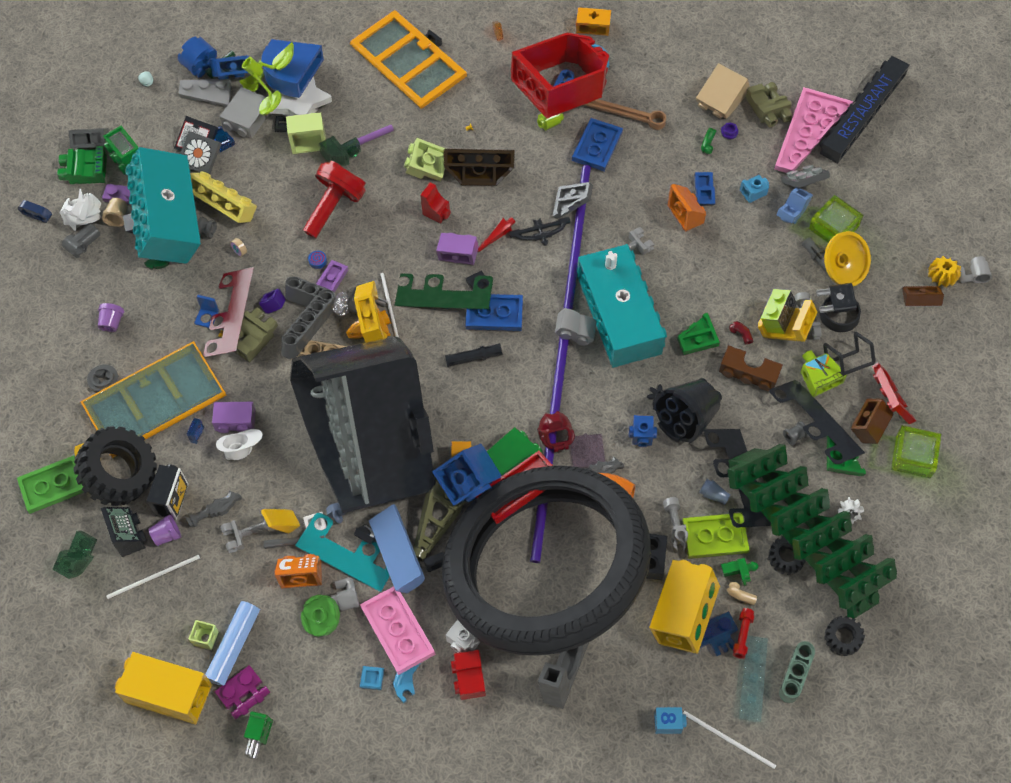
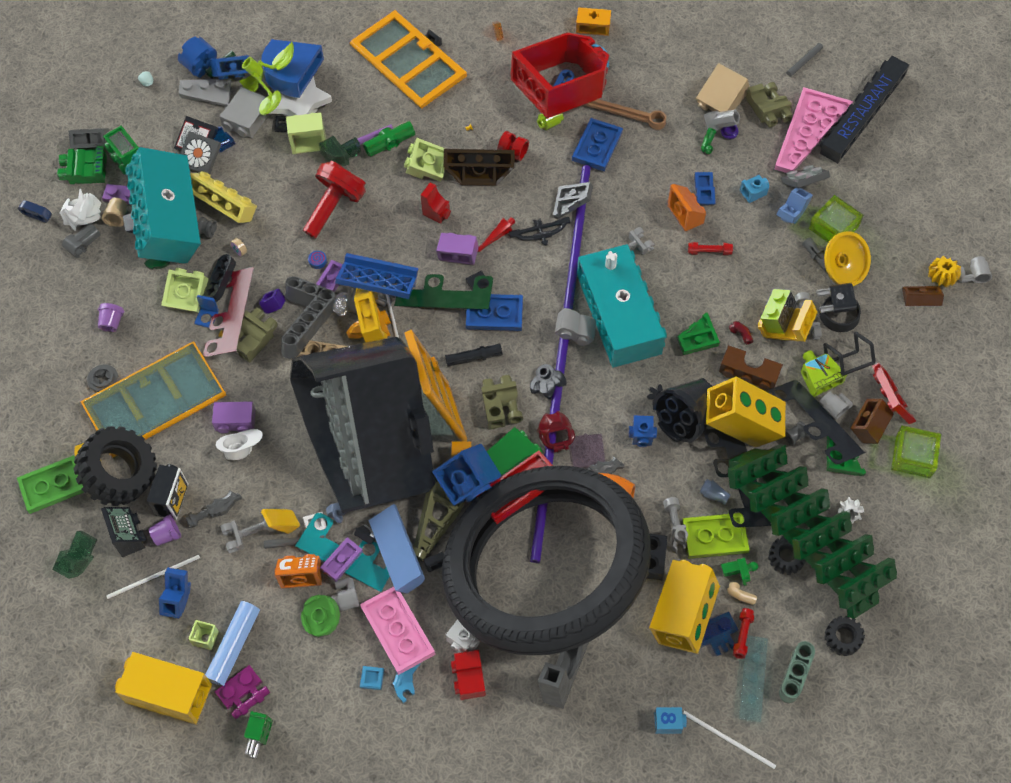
(176, 593): none -> blue brick
(183, 289): none -> yellowish green plate
(195, 430): clear blue tile -> none
(225, 267): none -> black beam
(341, 559): none -> medium lavender plate
(373, 269): none -> blue fence
(388, 138): none -> green piece
(436, 386): none -> light orange door
(497, 397): none -> olive hips
(509, 142): none -> red wheel
(547, 383): none -> plate
(694, 248): none -> red bar
(718, 120): none -> light grey piece
(745, 412): none -> yellow brick
(804, 60): none -> dark grey bar
(836, 404): none -> light grey piece

